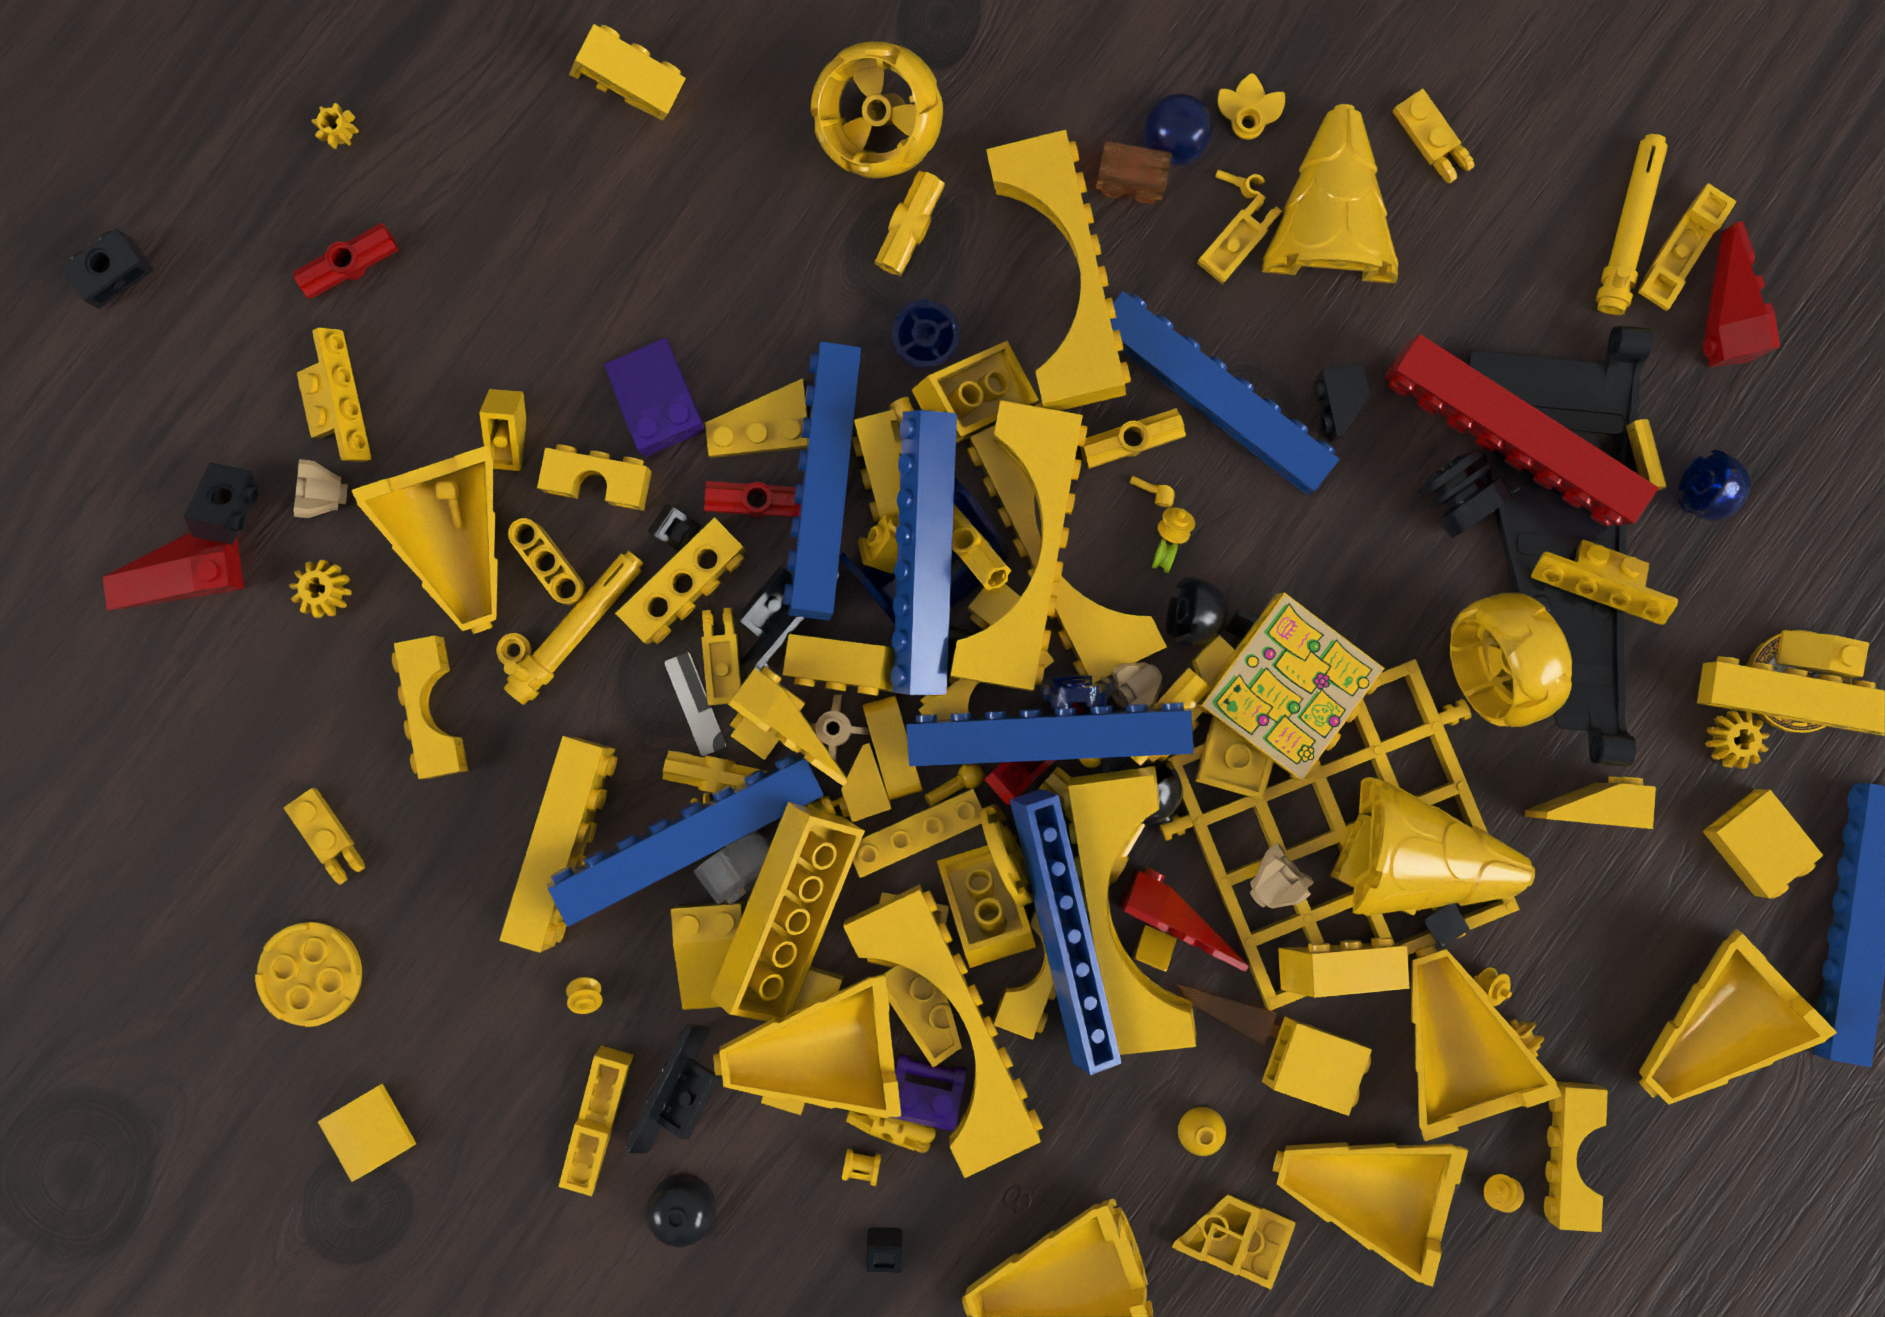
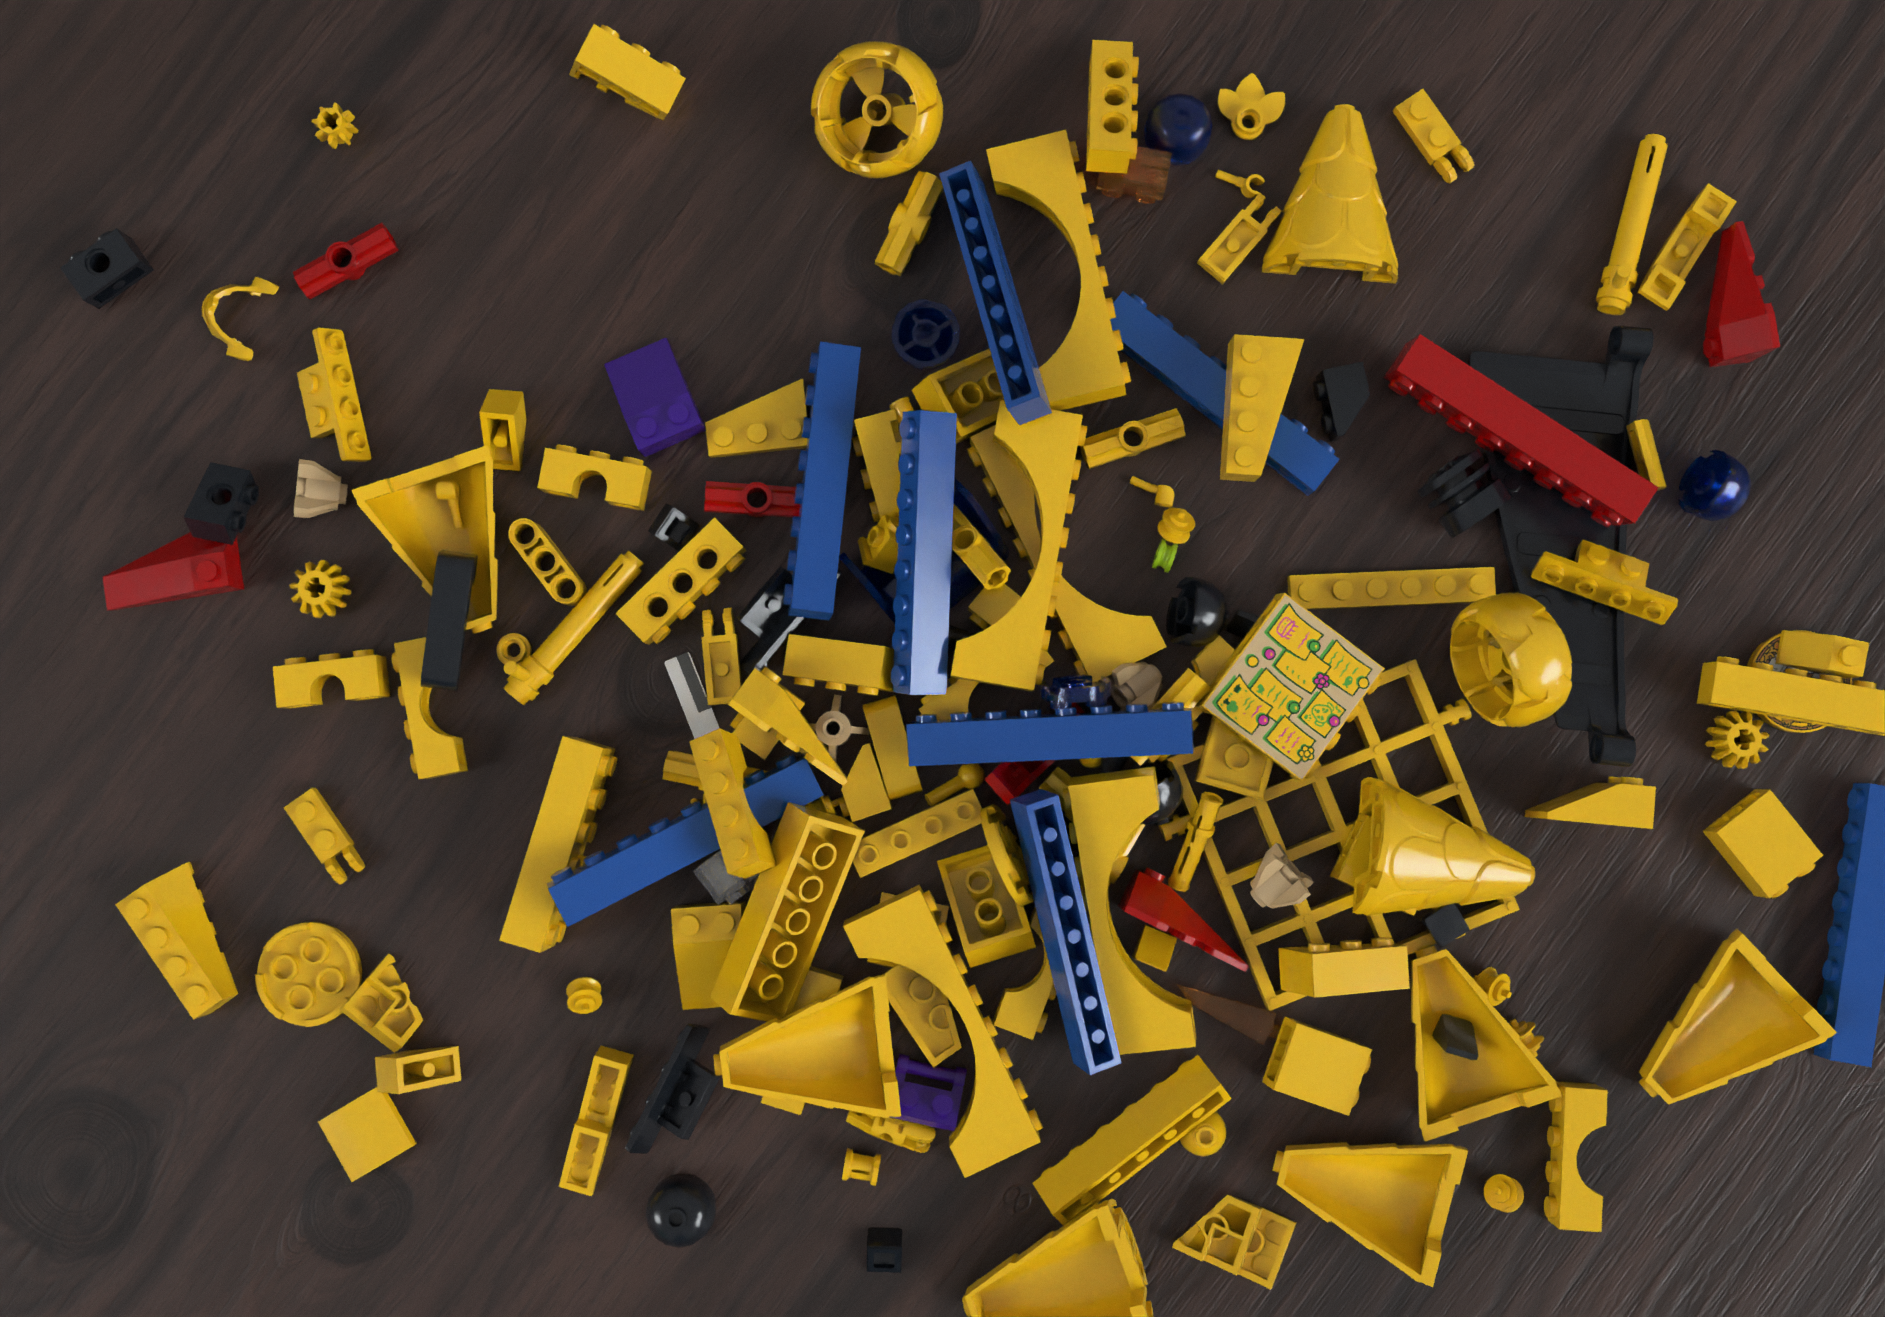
(181, 940): none -> yellow wedge
(235, 348): none -> yellow helmet
(301, 683): none -> yellow arch
(384, 1006): none -> yellow slope
(417, 1069): none -> yellow slope
(448, 619): none -> black beam
(739, 835): none -> yellow arch
(995, 294): none -> blue brick
(1110, 107): none -> yellow brick
(1131, 1140): none -> yellow brick
(1199, 830): none -> yellow pin
(1255, 393): none -> yellow wedge
(1392, 588): none -> yellow plate
(1456, 1036): none -> black slope

